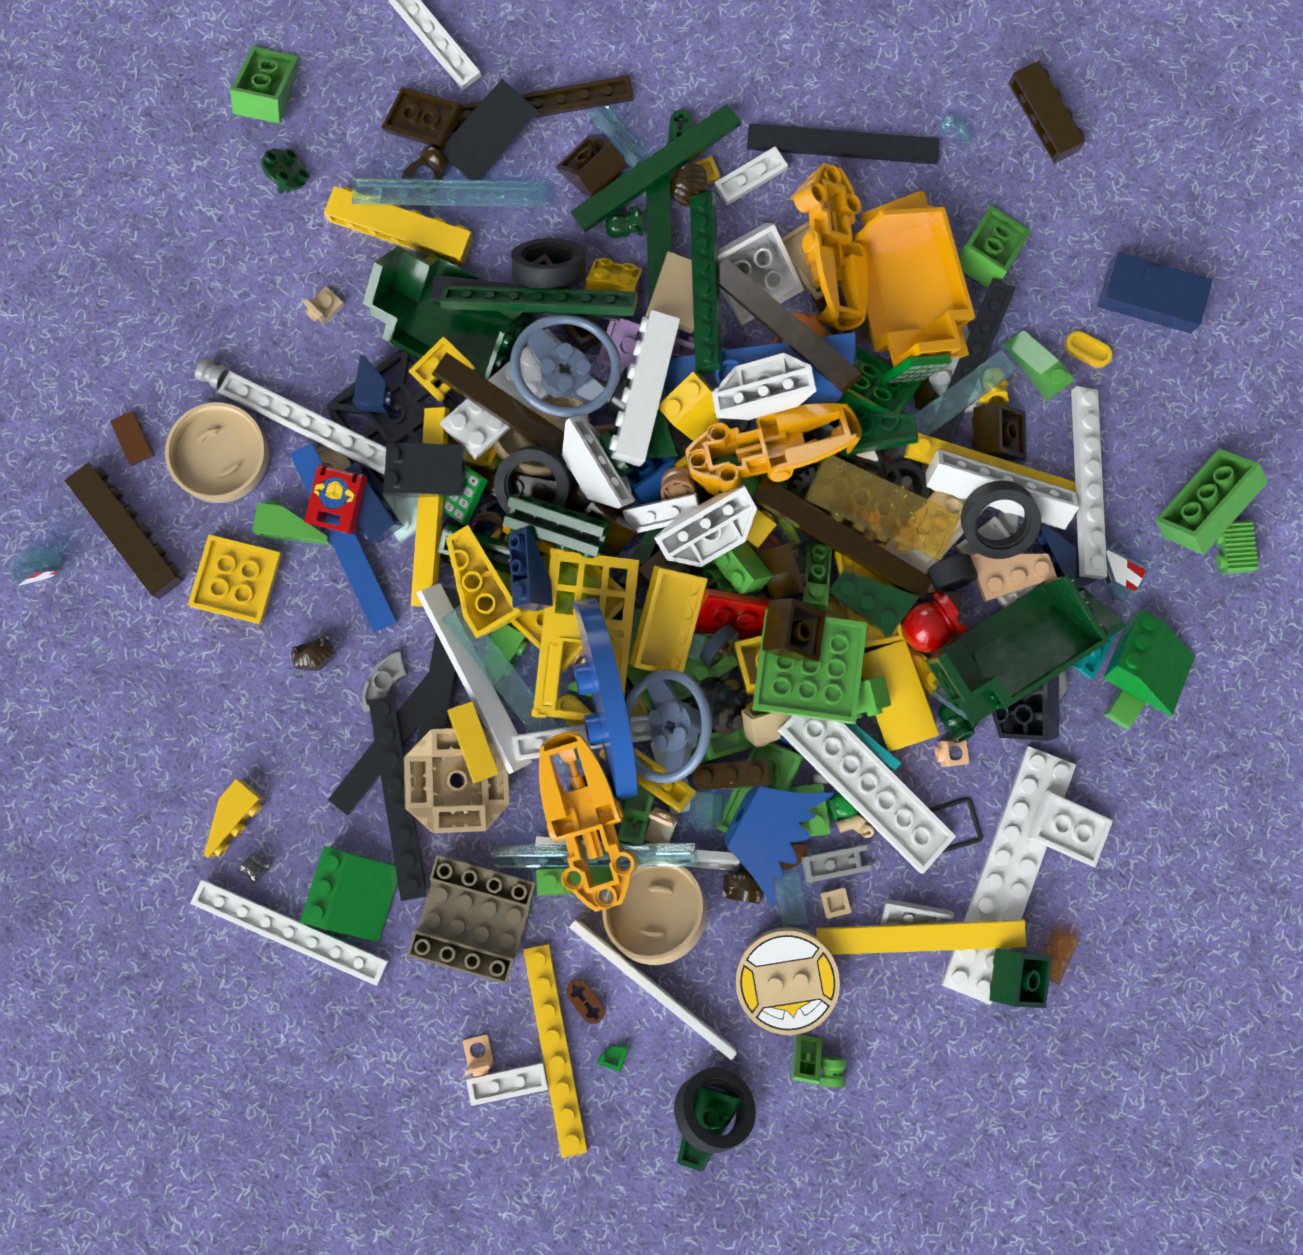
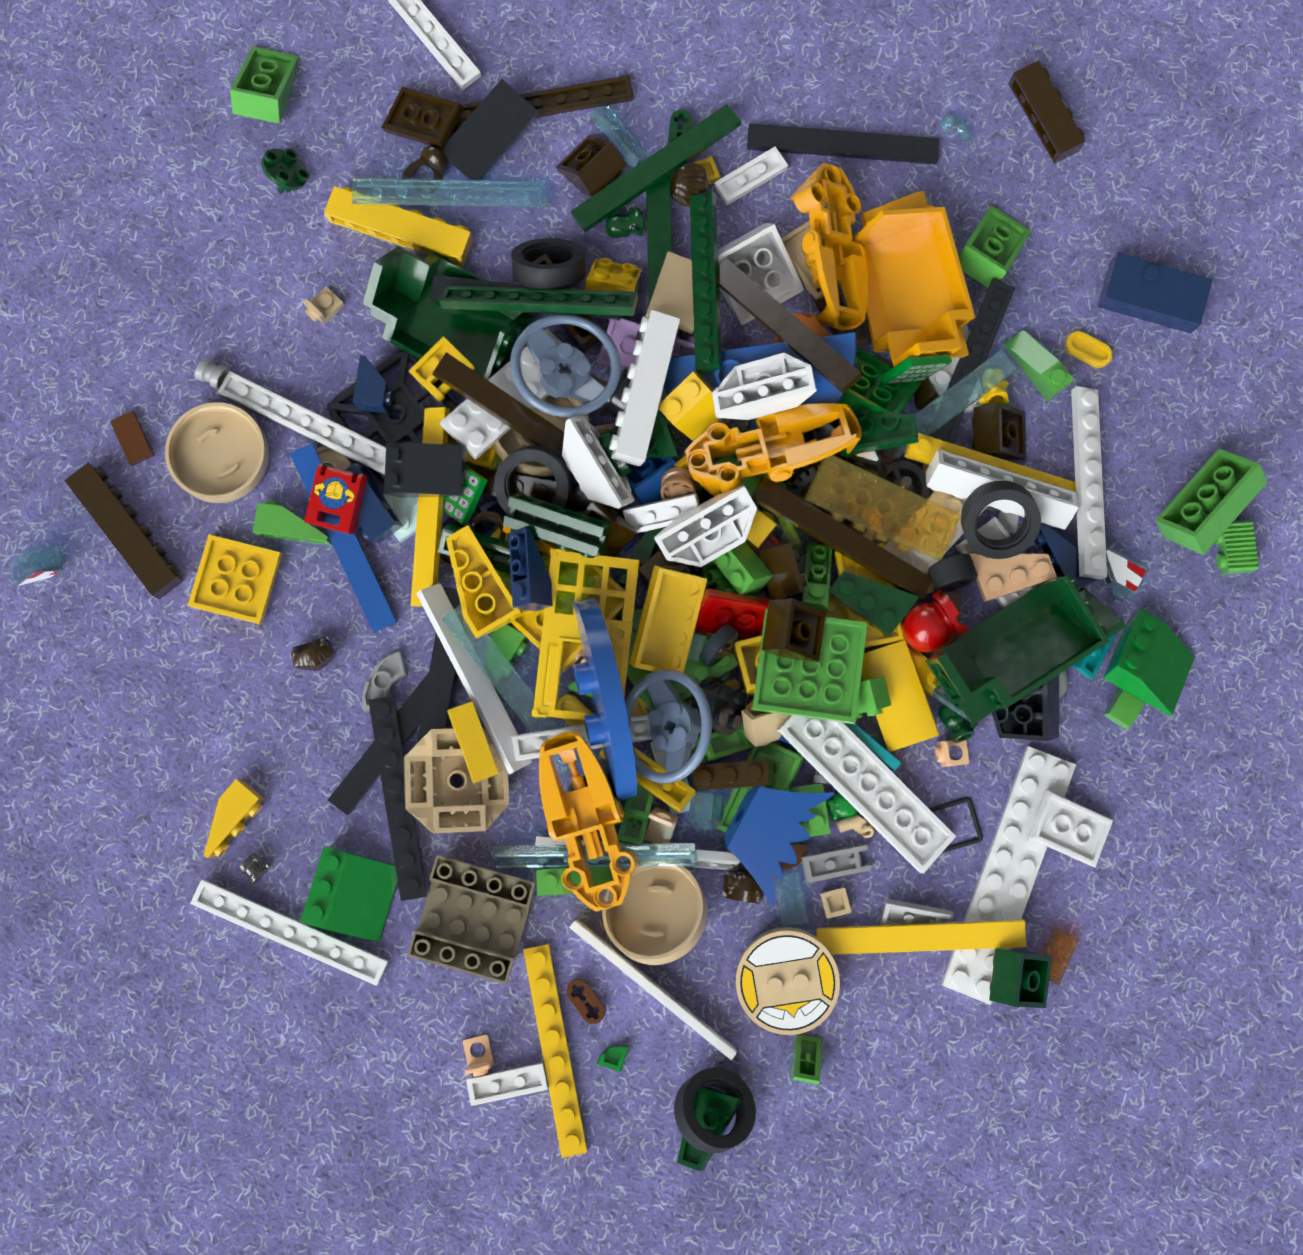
(833, 1071): bright green wheel -> none

